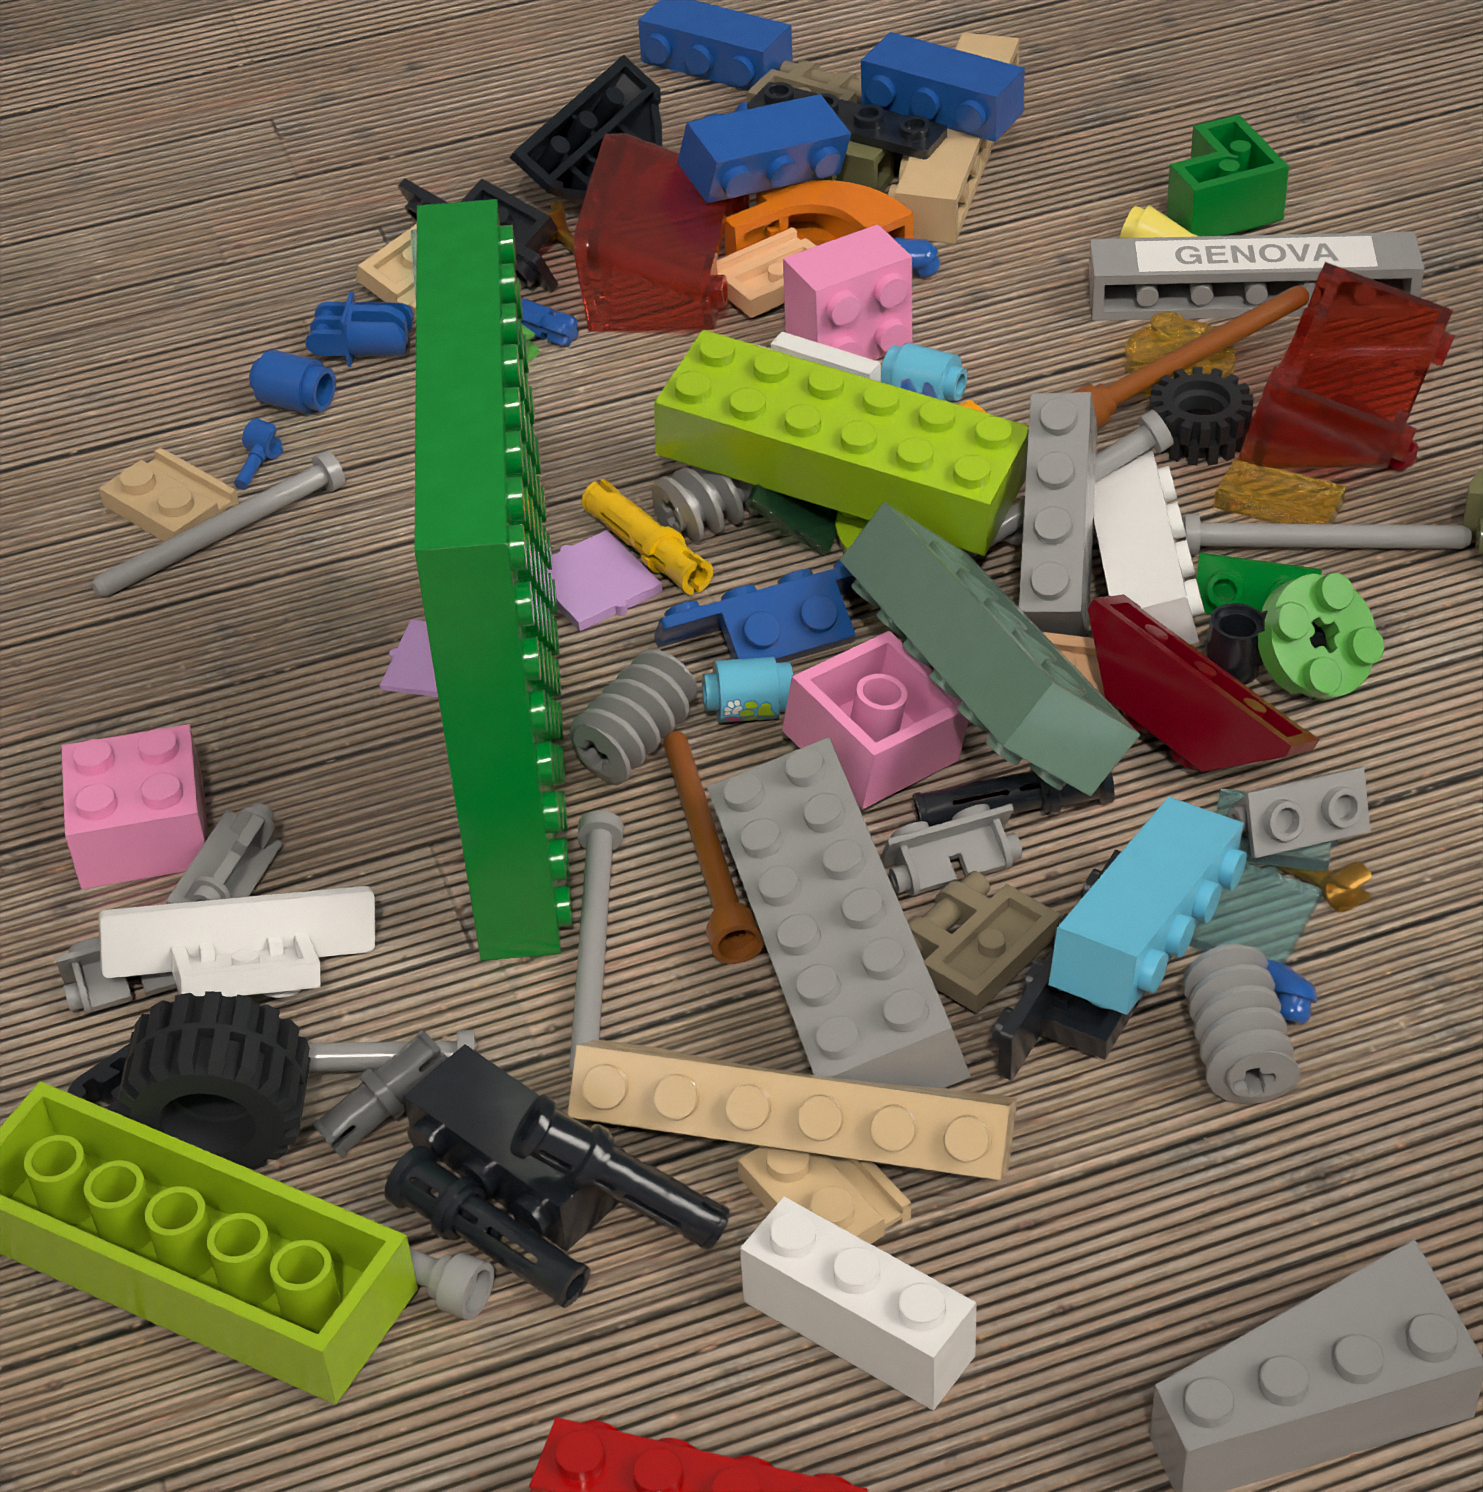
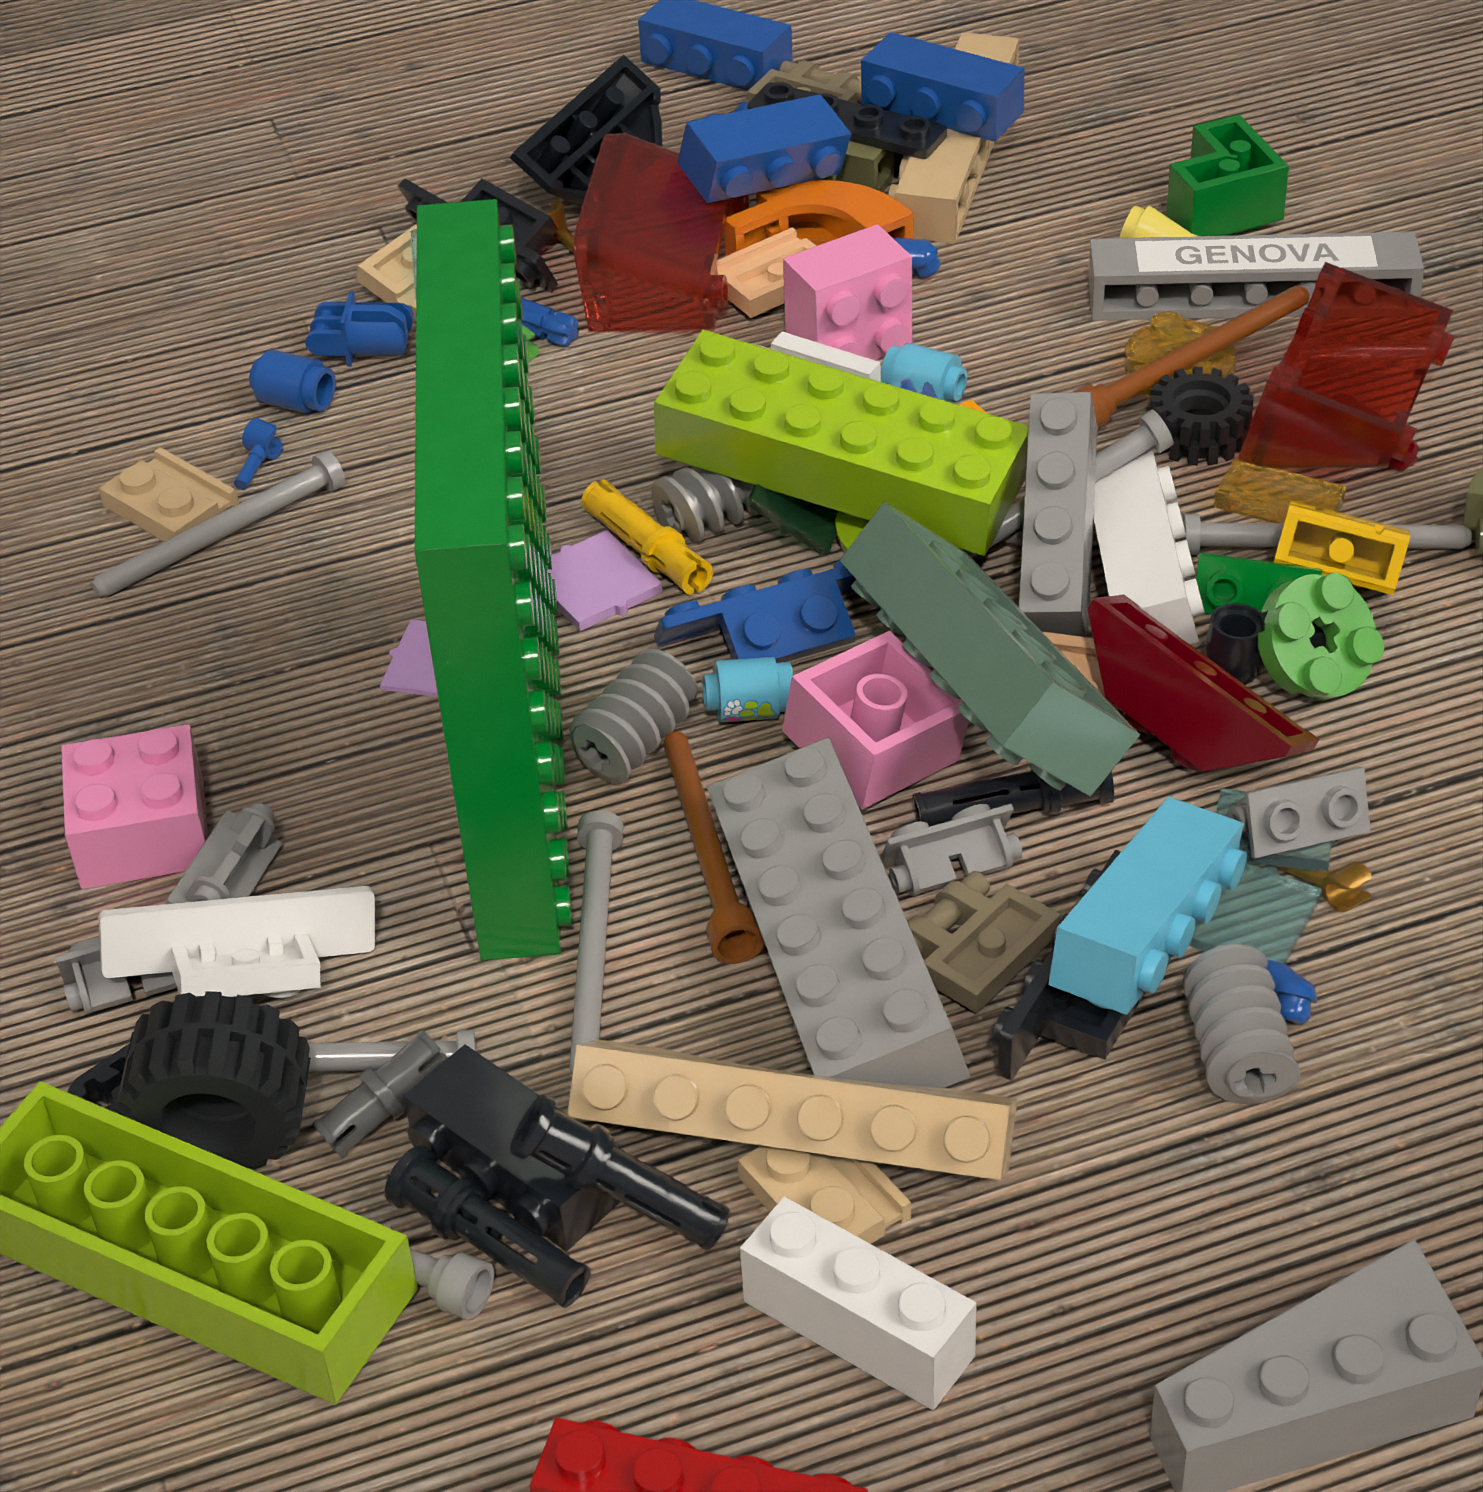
(1344, 544): none -> yellow brick

